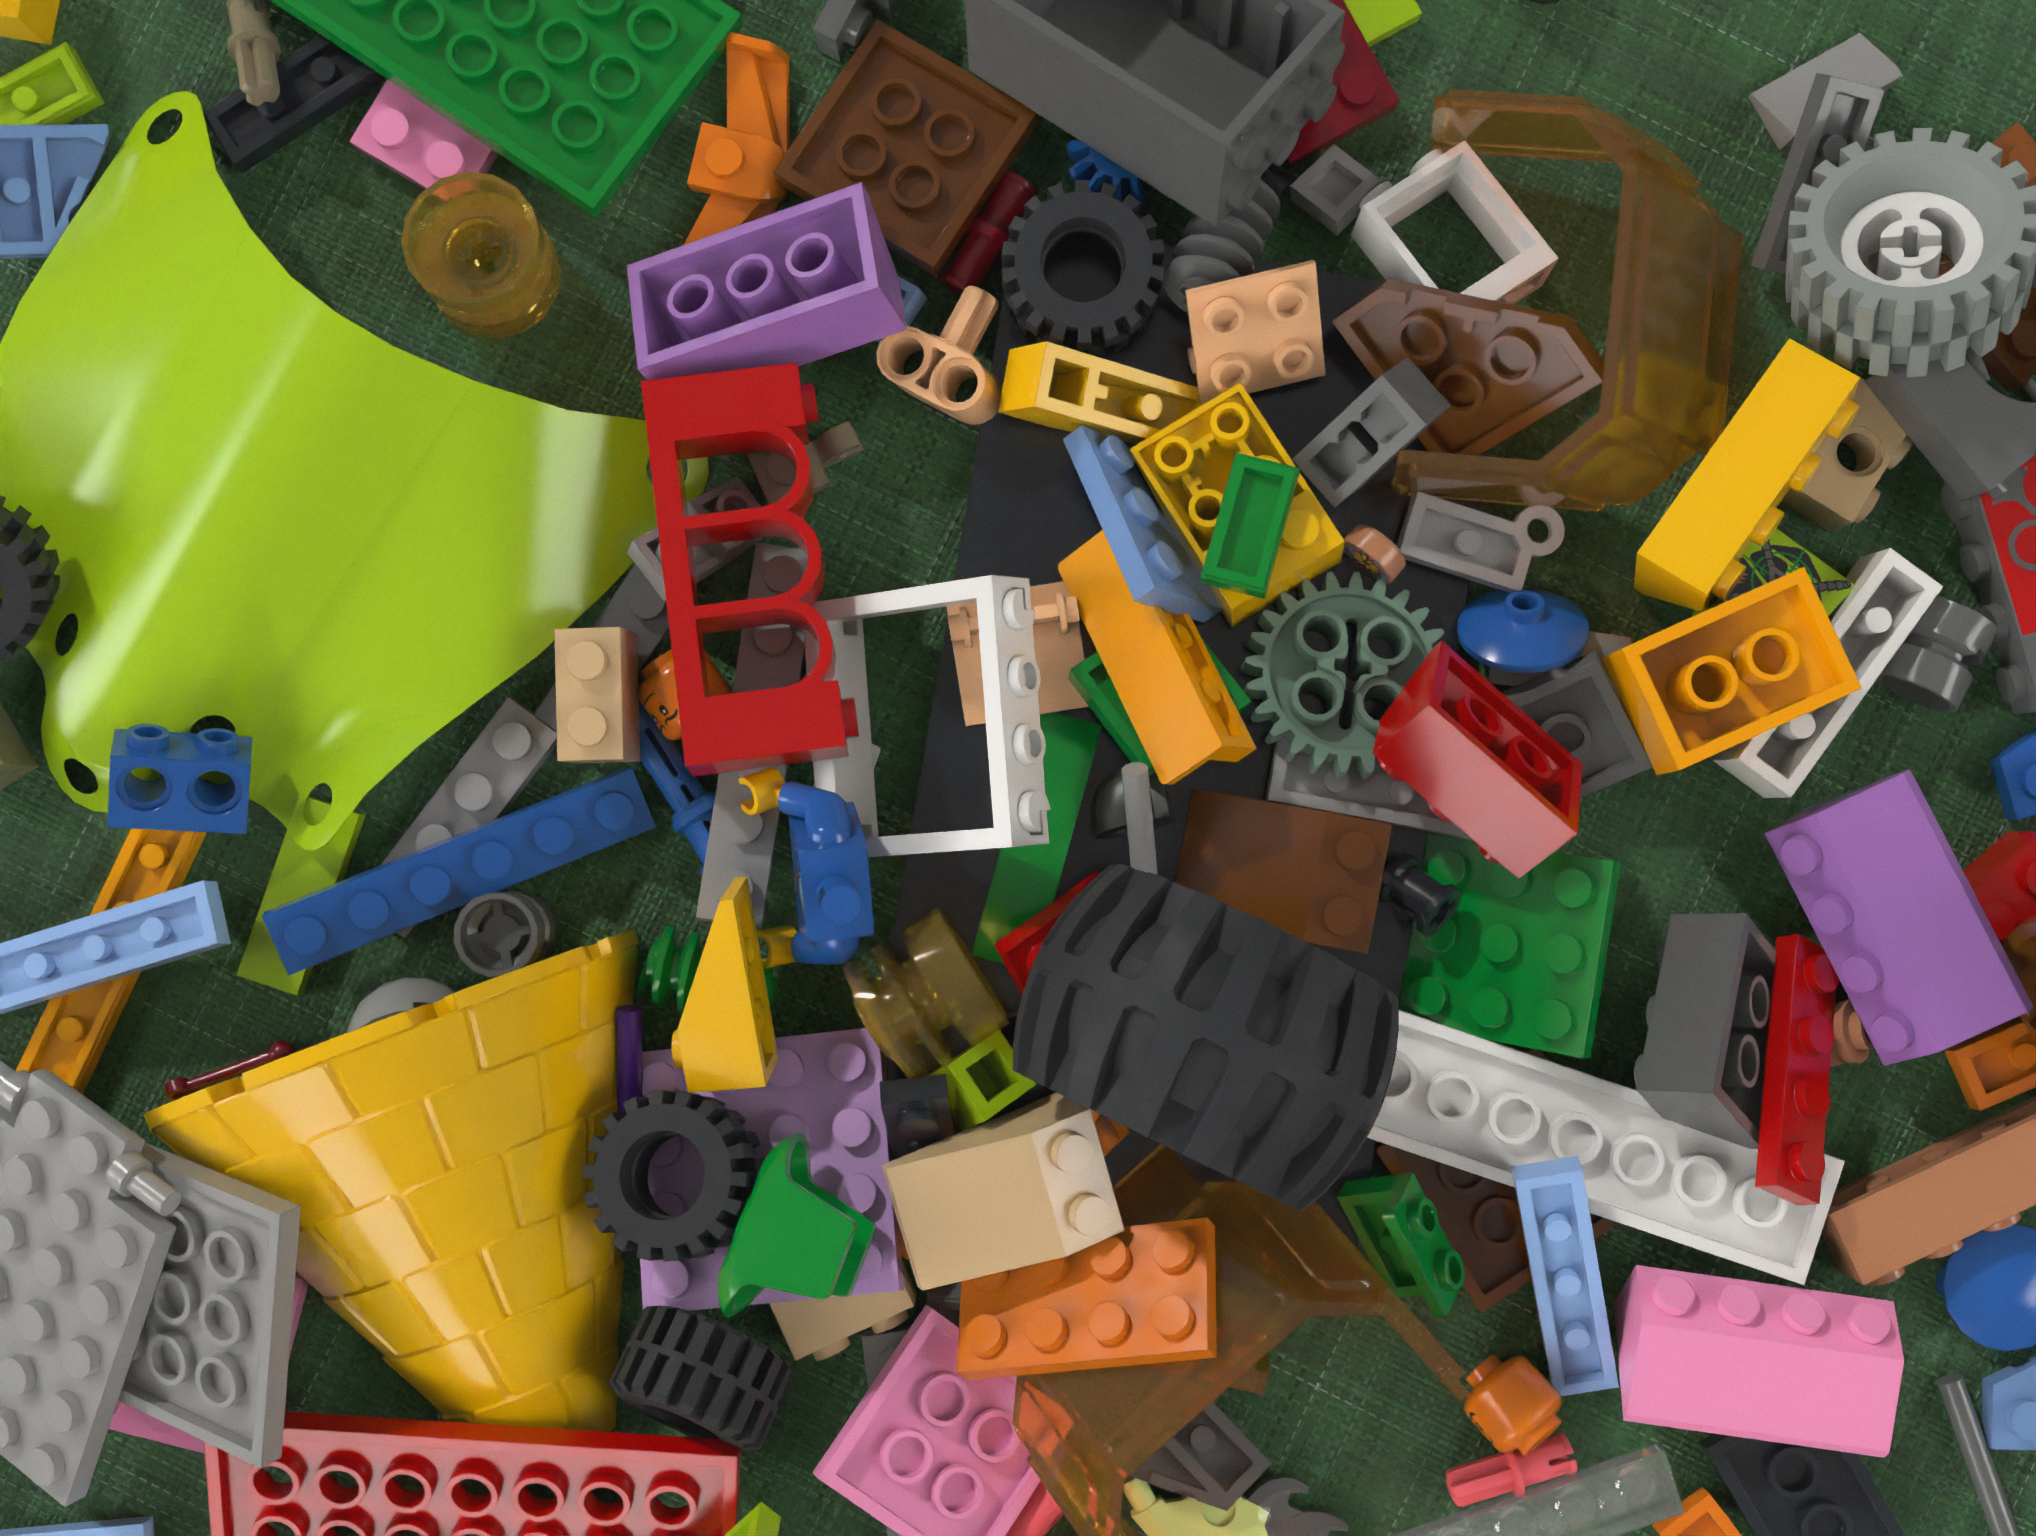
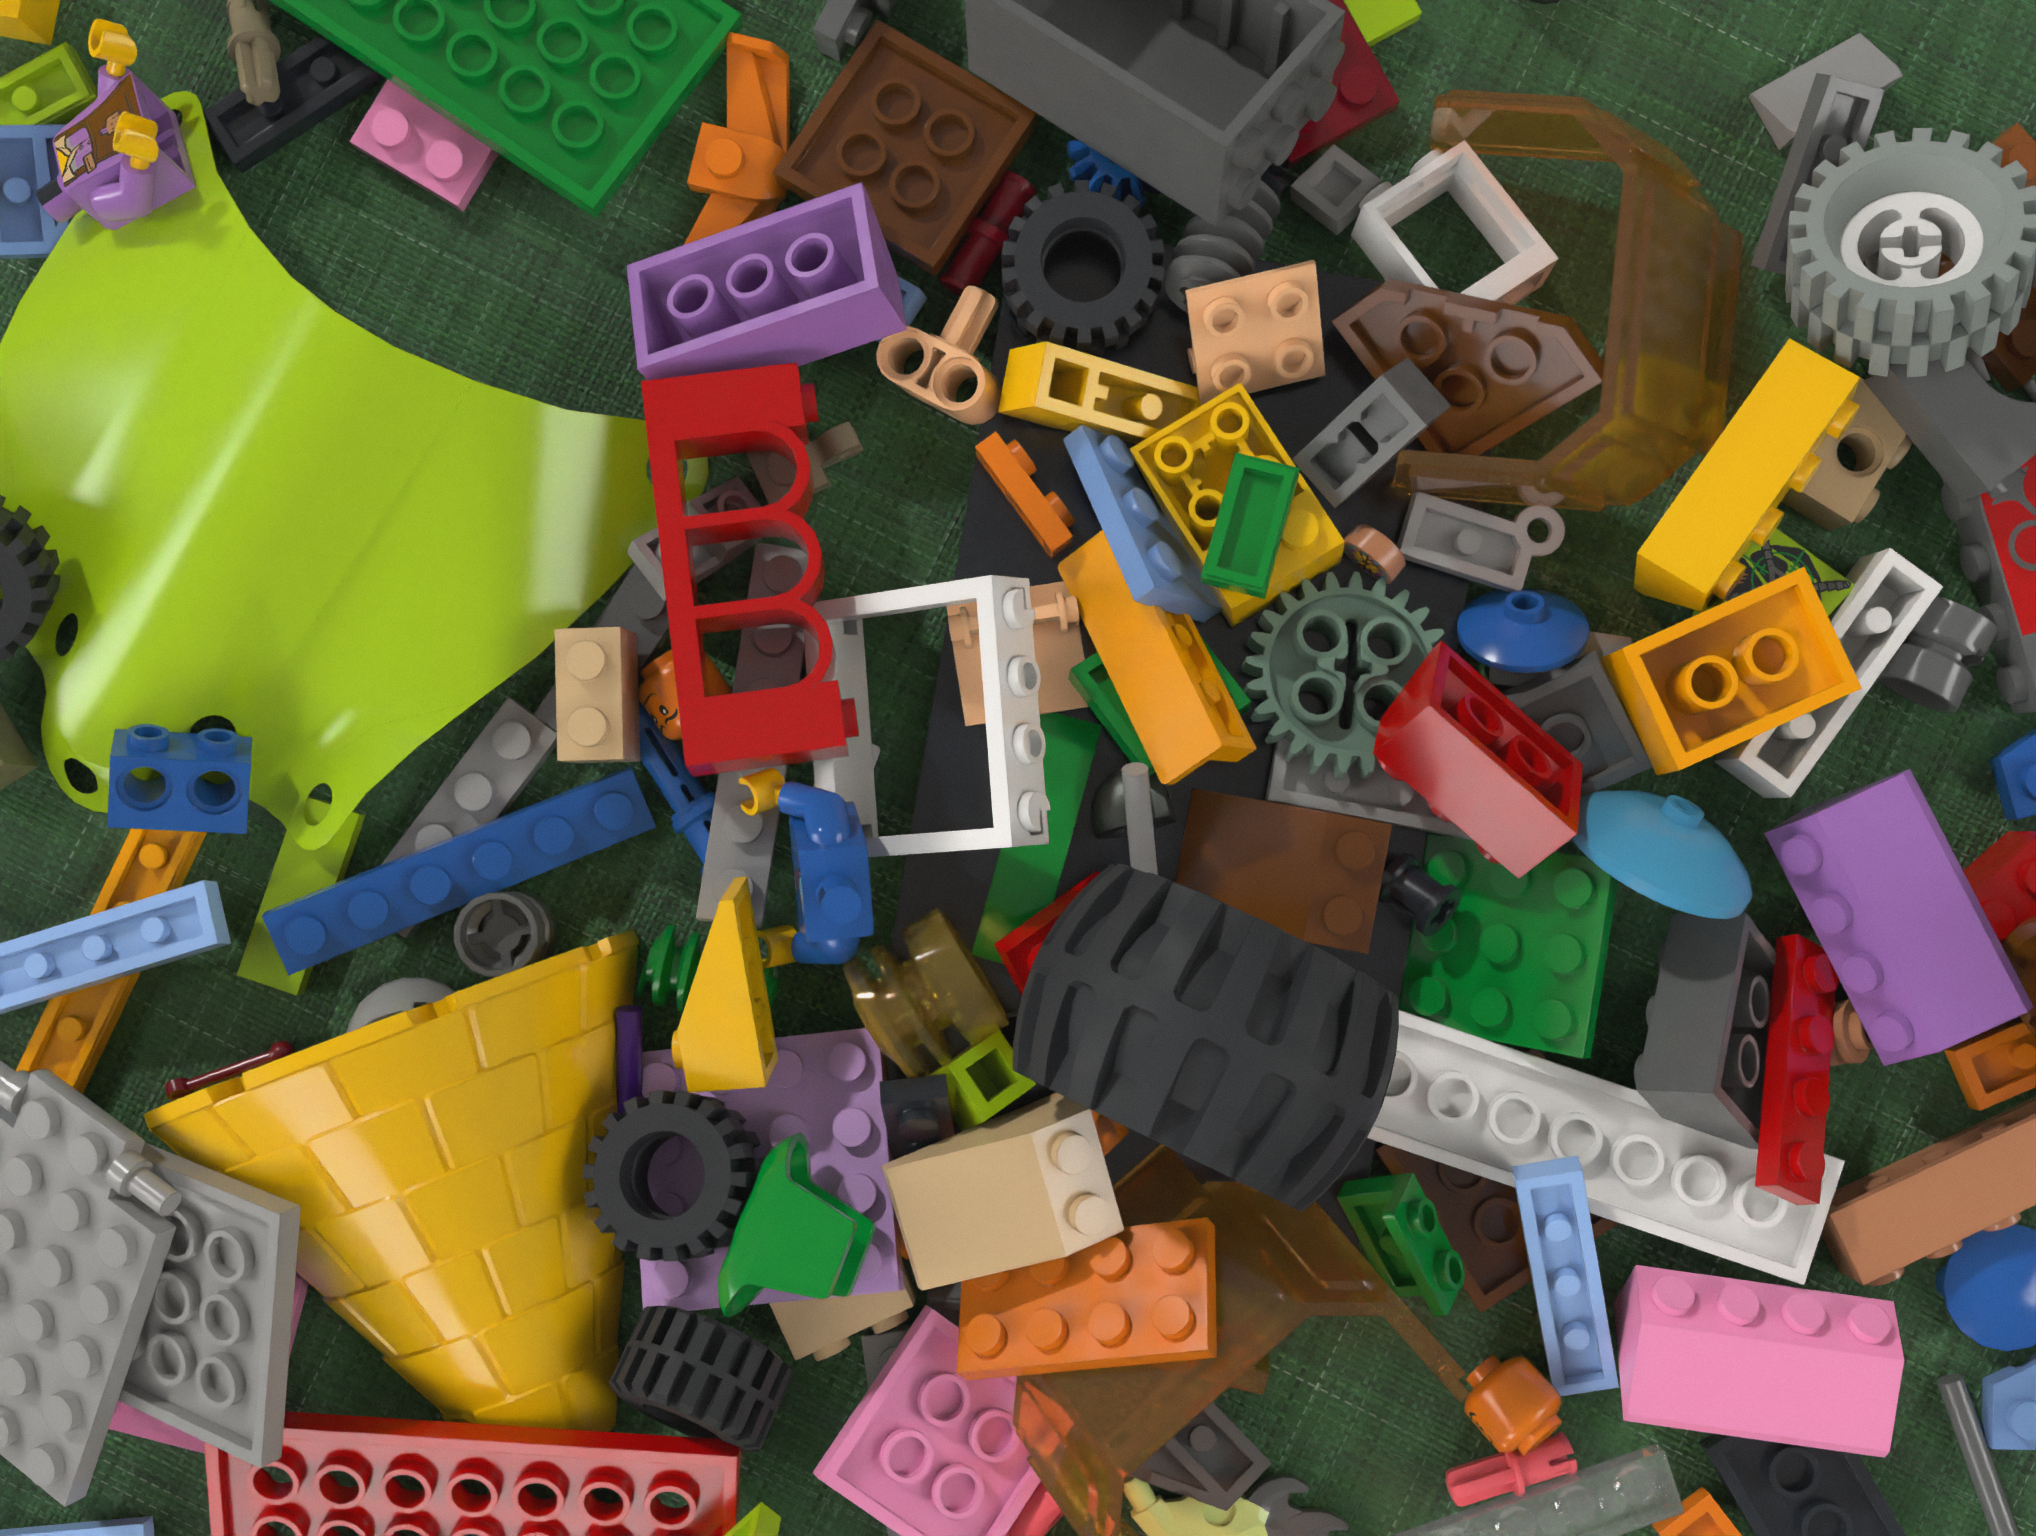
(122, 149): none -> torso
(462, 227): clear yellow wheel -> none
(1010, 470): none -> orange plate
(1664, 851): none -> dark azure dish

